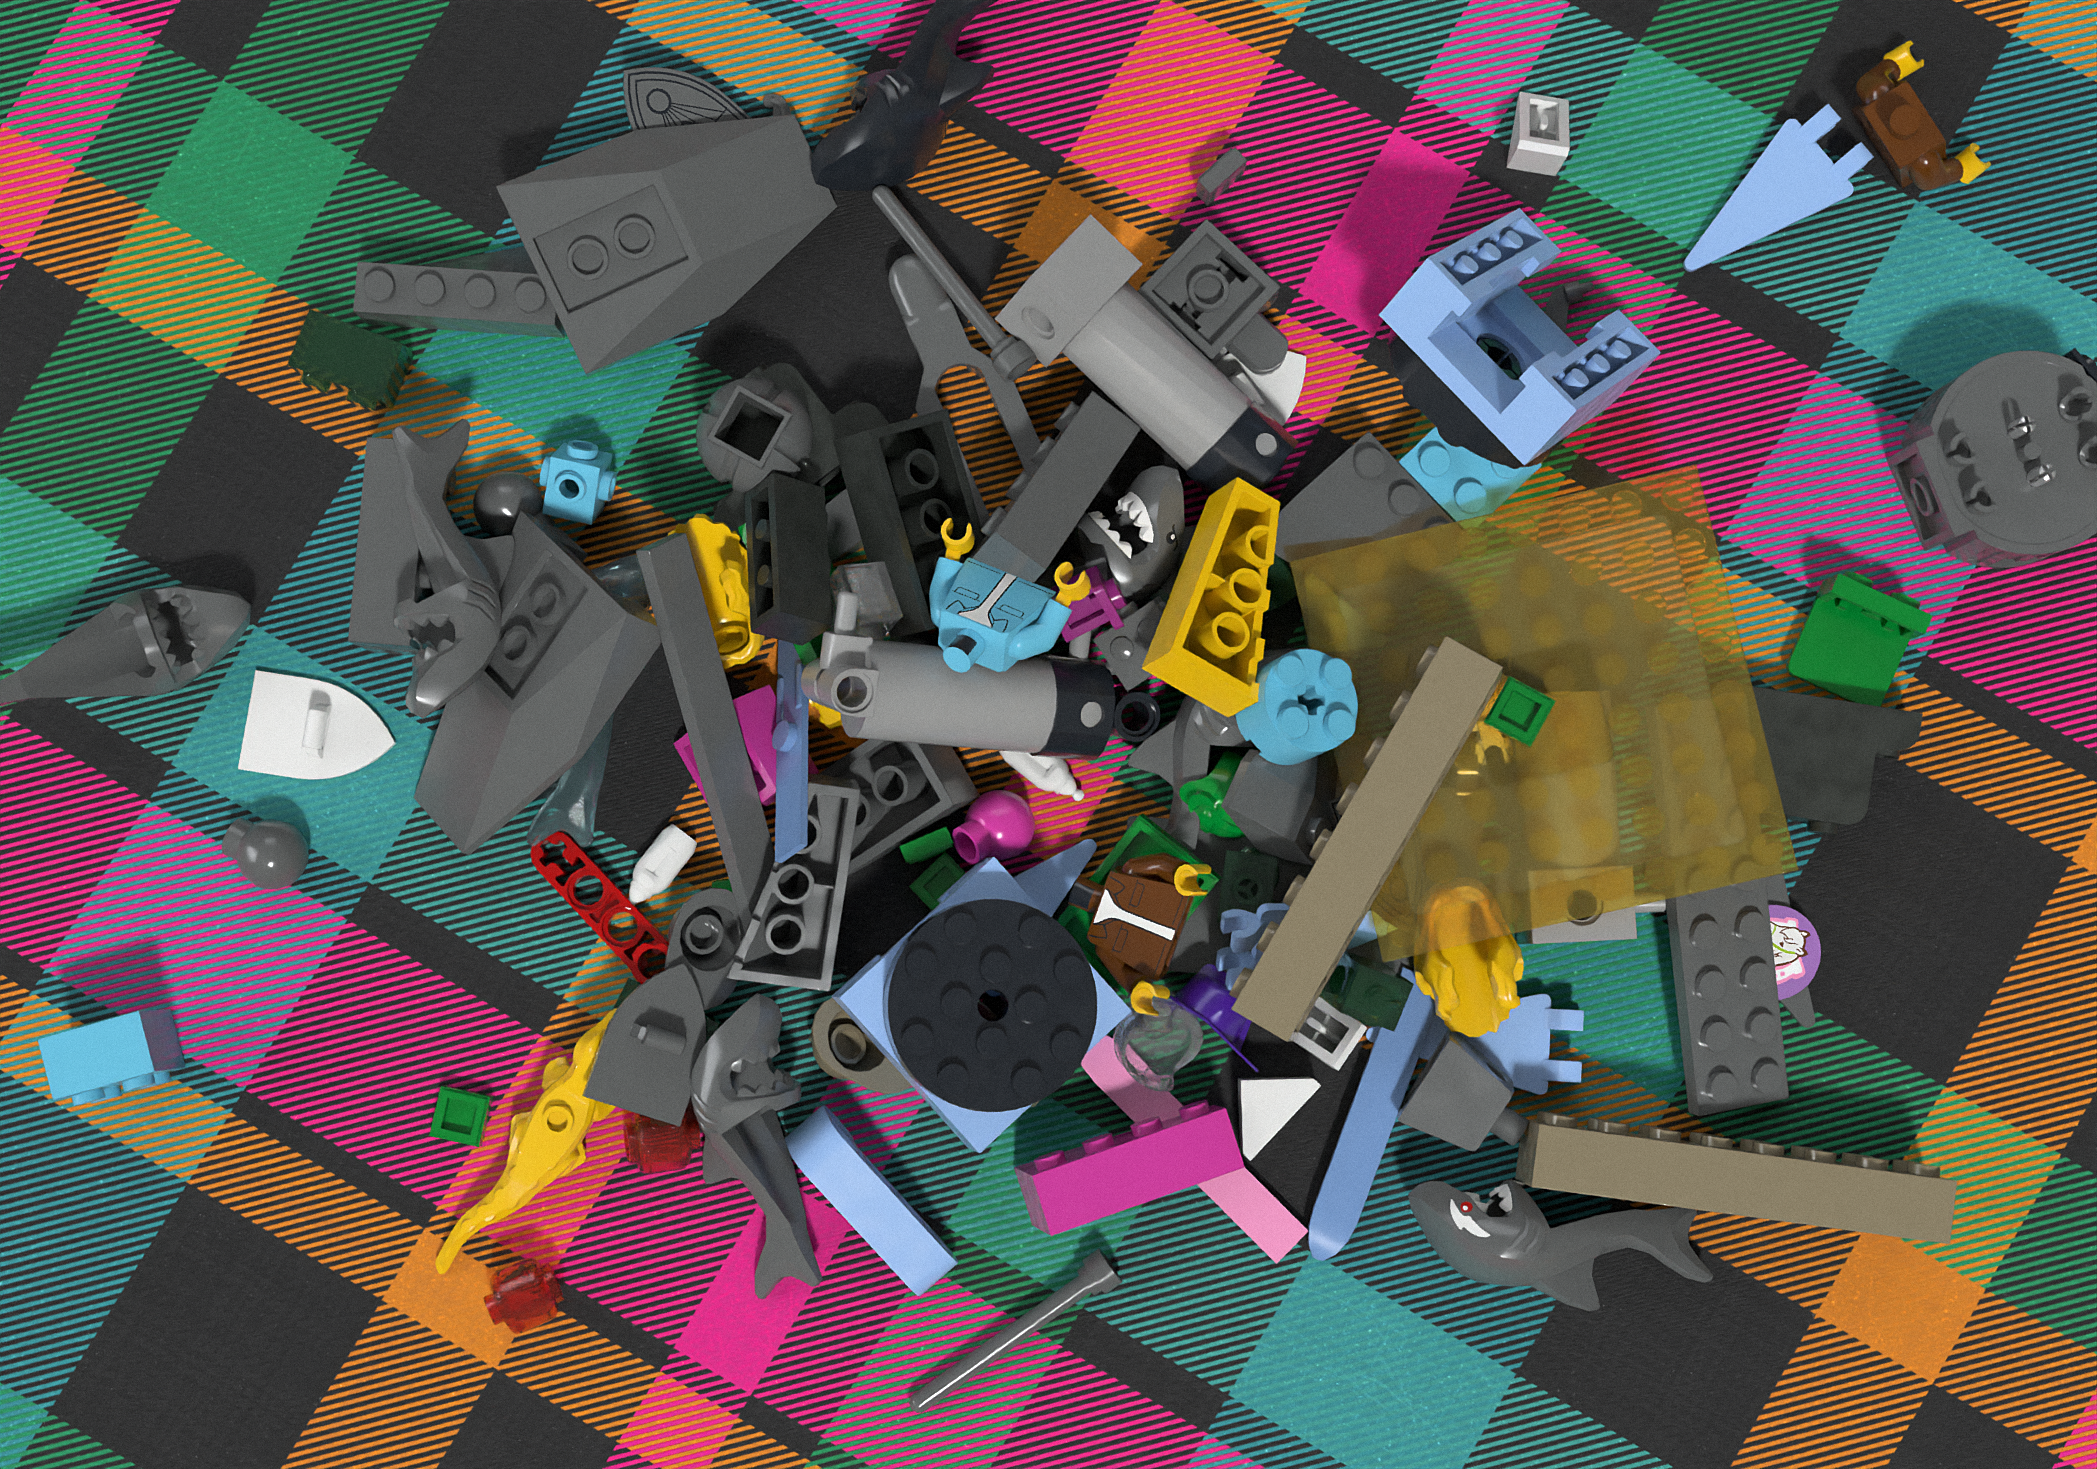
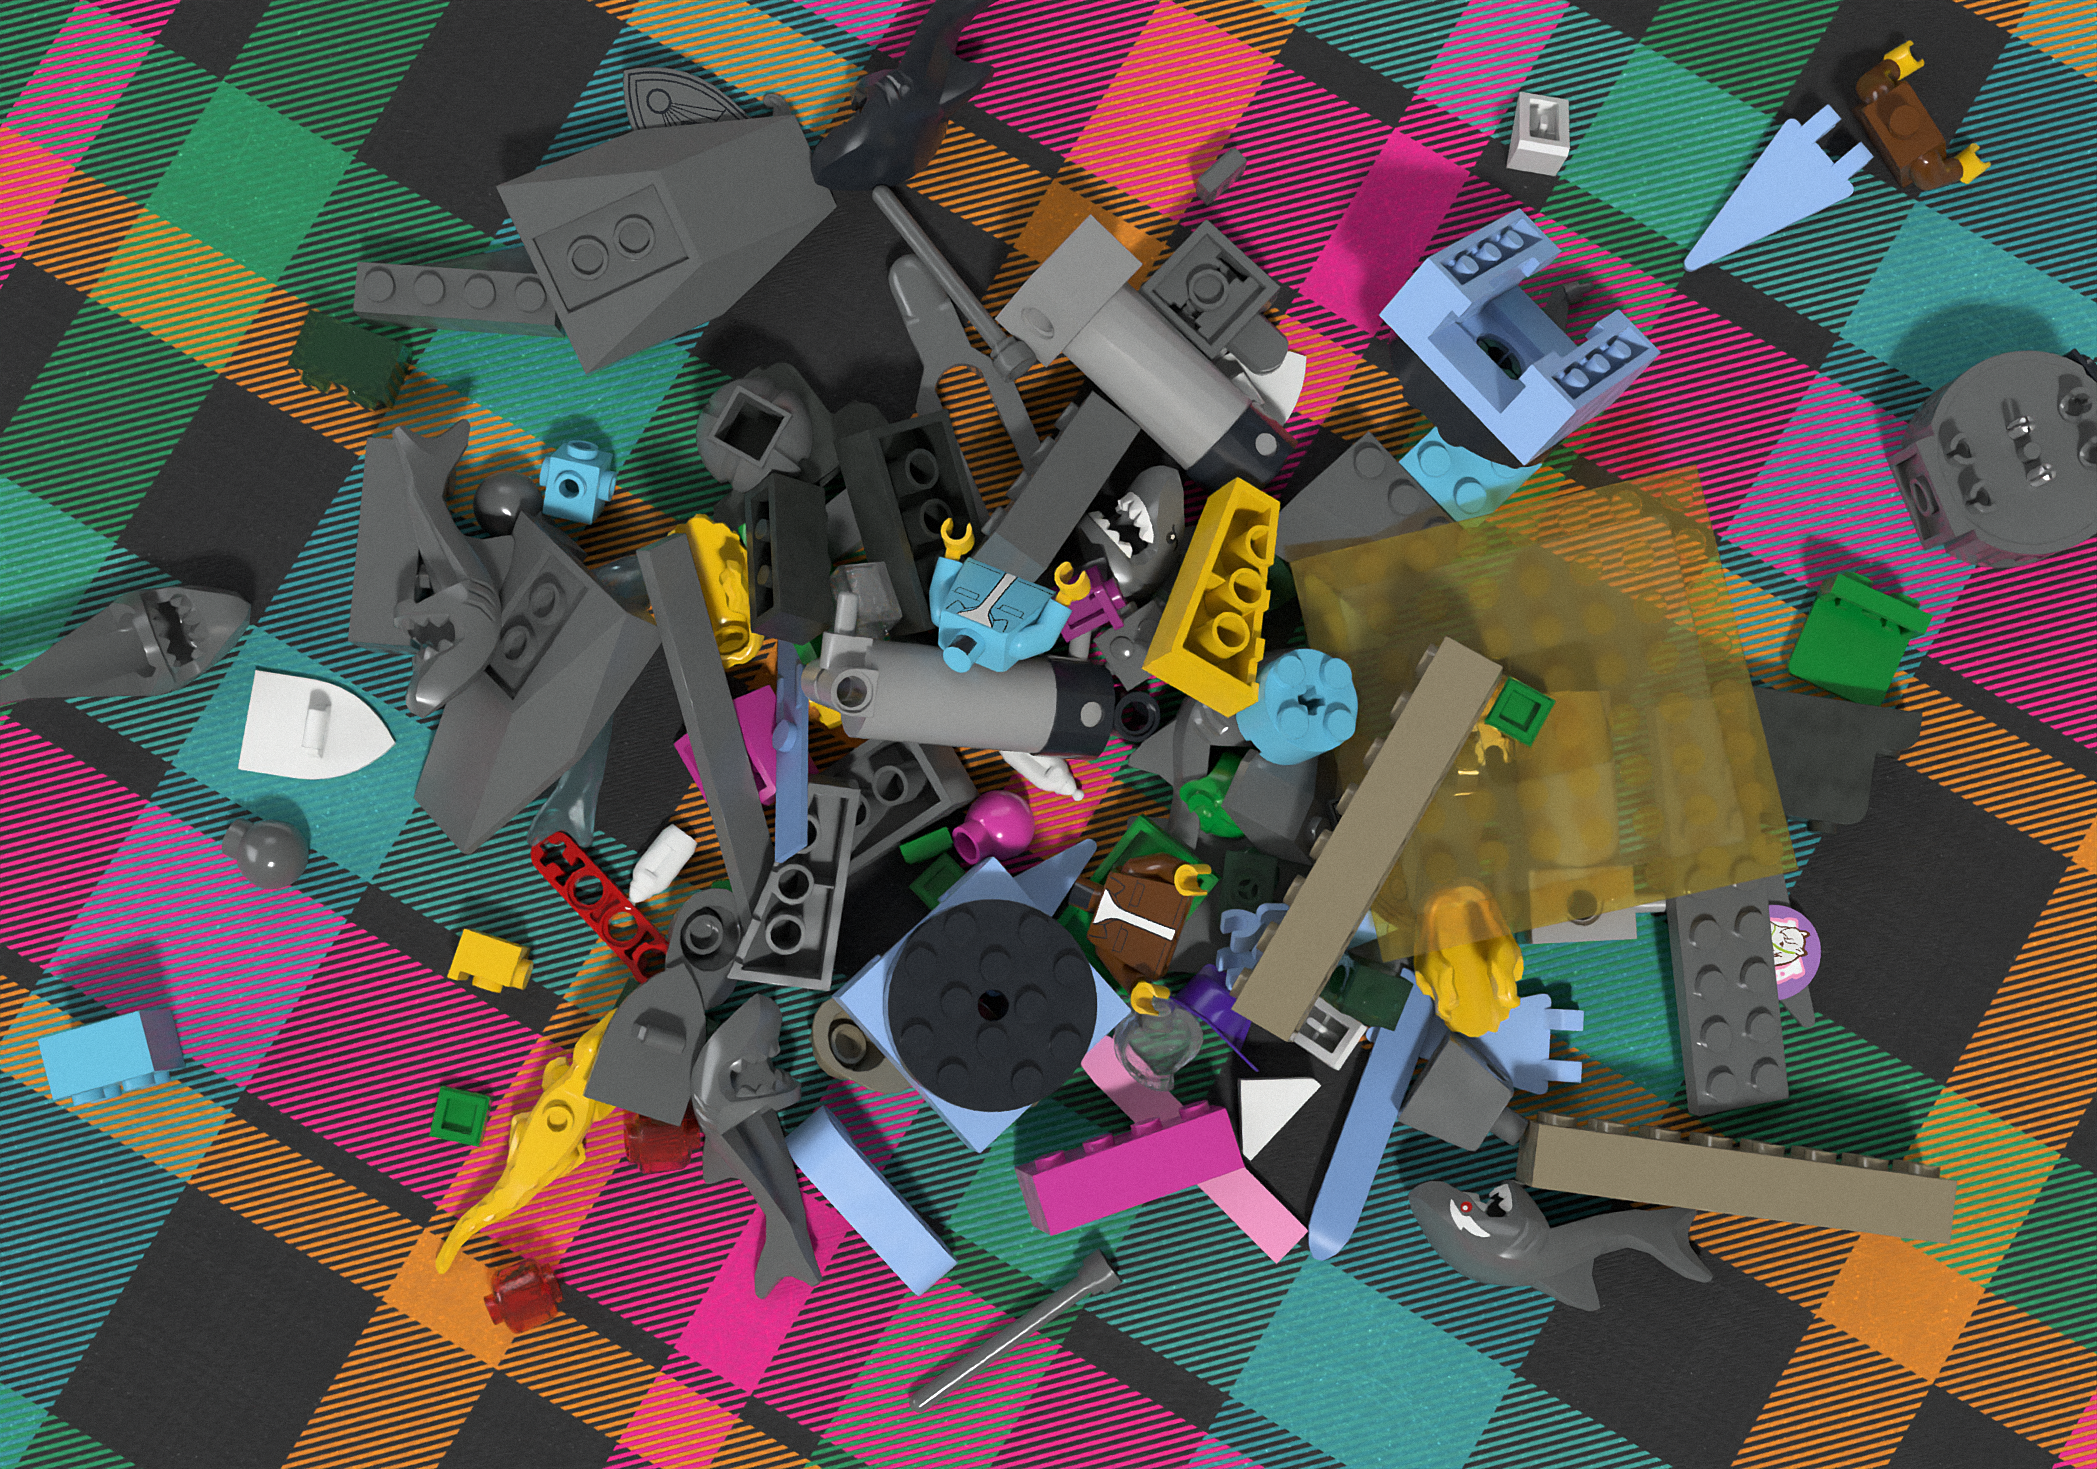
(491, 961): none -> yellow brick

